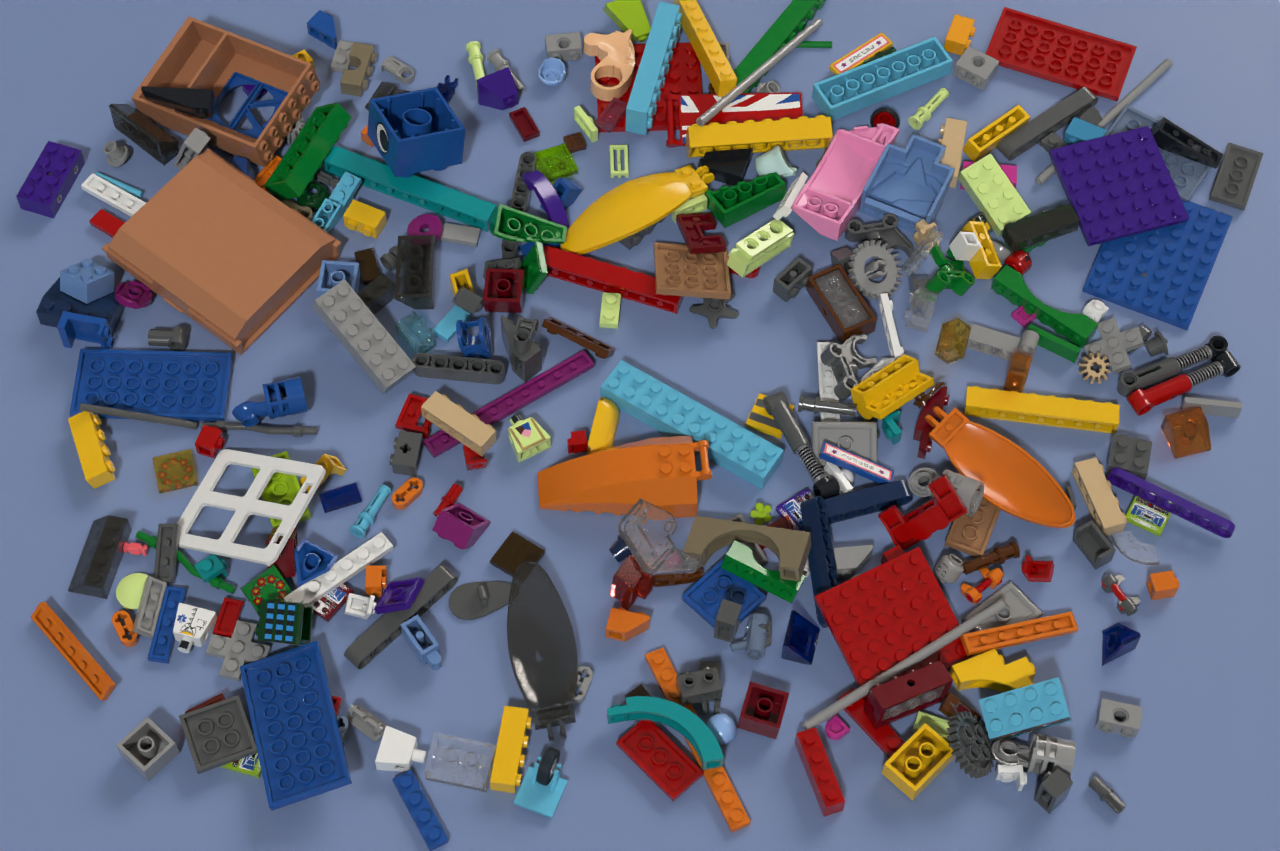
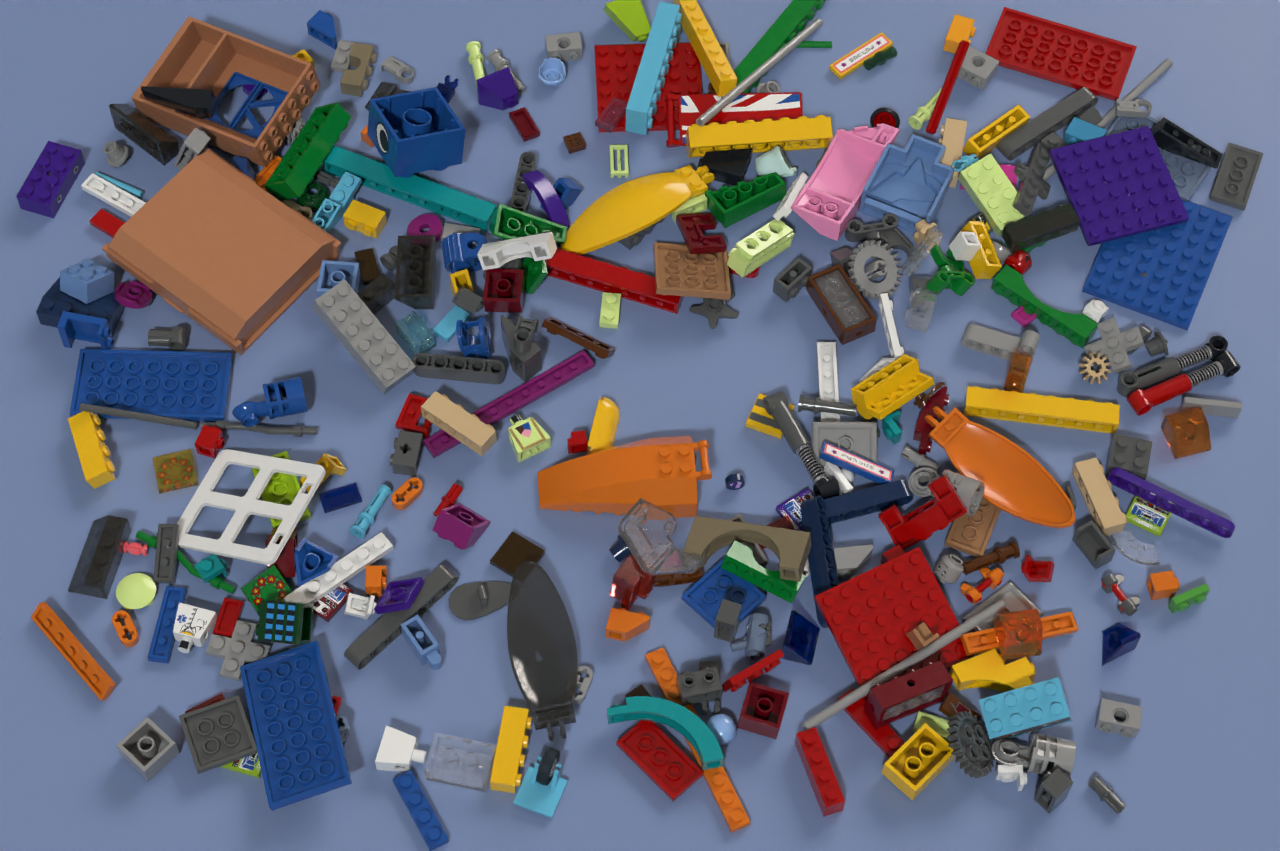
(149, 607): light grey tile -> none
(366, 722): light grey hinge -> none
(460, 252): none -> blue piece
(473, 460): red bracket -> none
(535, 246): none -> white arch
(555, 162): clear neon green tile -> none
(586, 123): yellowish green plate -> none
(617, 61): light nougat animal -> none
(679, 415): medium azure brick -> none
(734, 482): none -> dark blue tile
(753, 672): none -> red plate
(761, 513): lime plant -> none
(836, 728): dark pink tile -> none
(845, 364): dark grey piece -> none
(882, 78): medium azure brick -> none
(918, 459): none -> light grey pin
(921, 636): none -> medium nougat panel
(947, 87): none -> red axle
(953, 341): clear yellow brick -> none
(964, 162): none -> medium azure pin
(1019, 633): none -> clear orange slope
(1032, 181): none -> dark grey hinge
(1056, 344): green tile -> none
(1131, 108): none -> light grey piece
(1188, 598): none -> bright green plate

